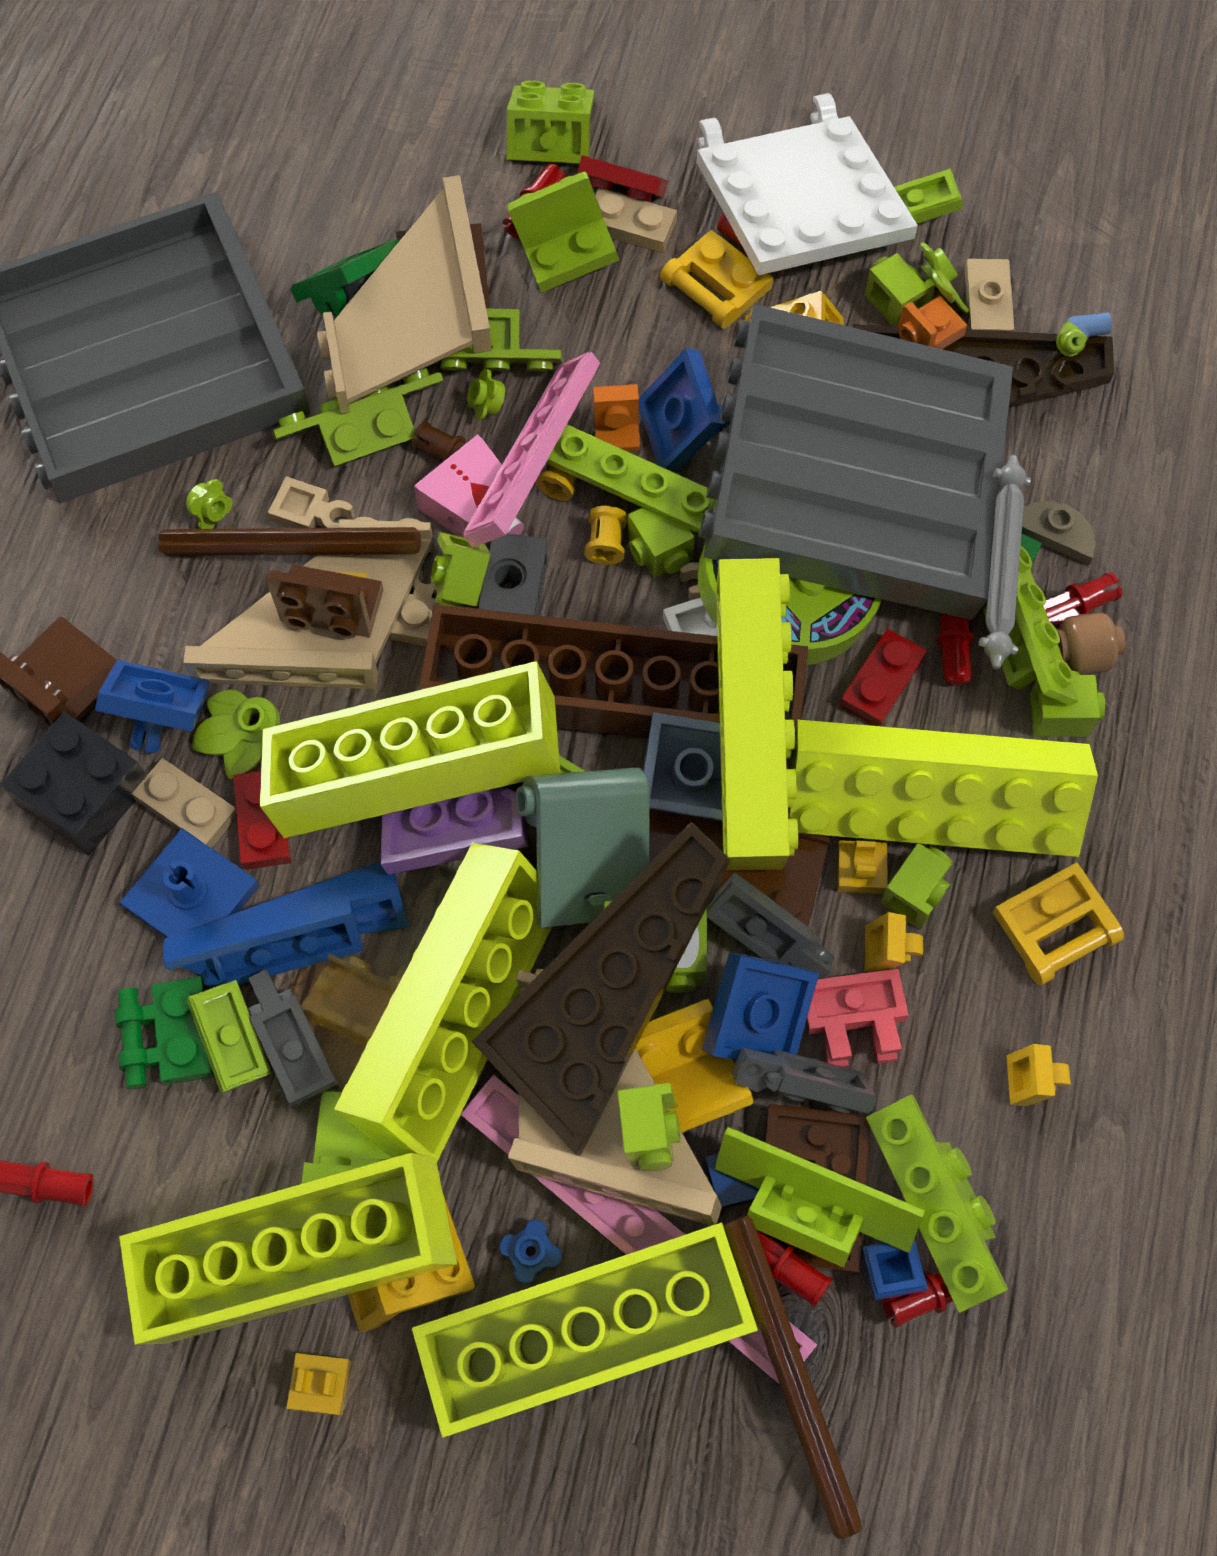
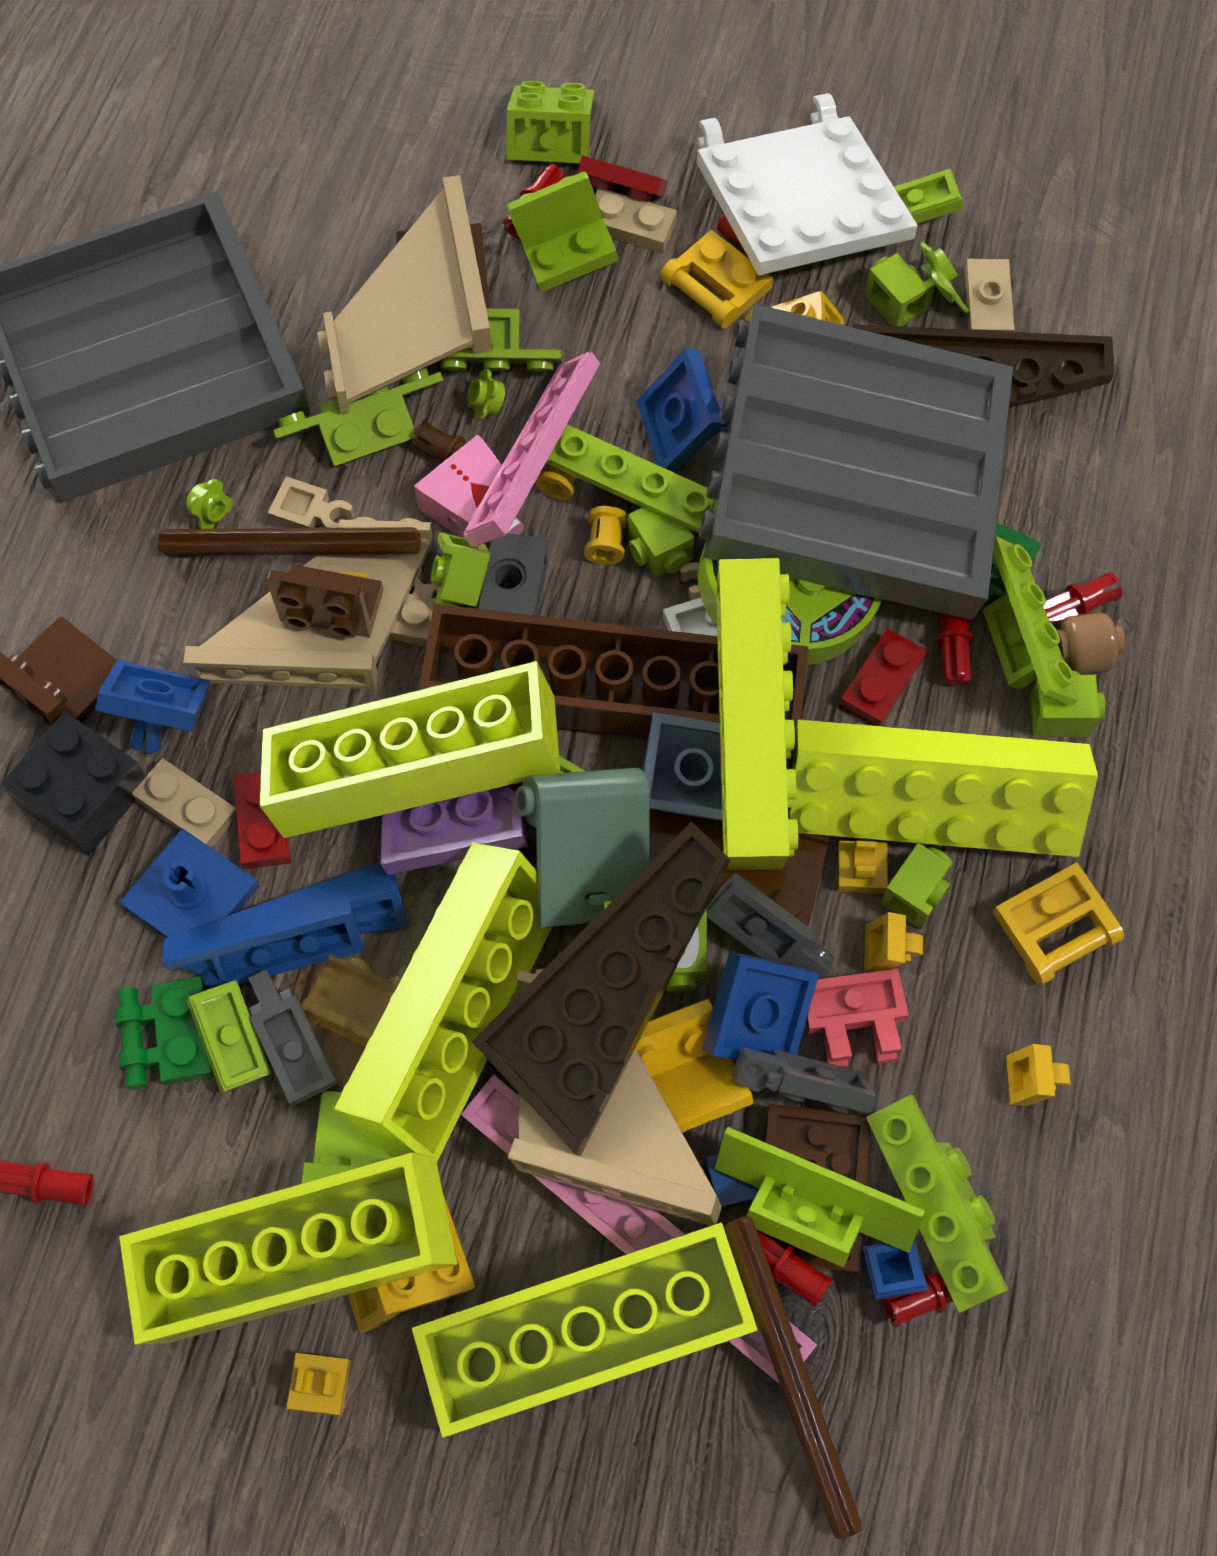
(230, 730): lime plate -> none
(338, 283): green piece -> none
(528, 1266): blue plate -> none
(617, 415): orange bracket -> none
(649, 1126): lime brick -> none
(931, 324): orange bracket -> none
(1005, 562): light grey wheel -> none
(1060, 529): dark tan plate -> none
(1077, 330): arm -> none

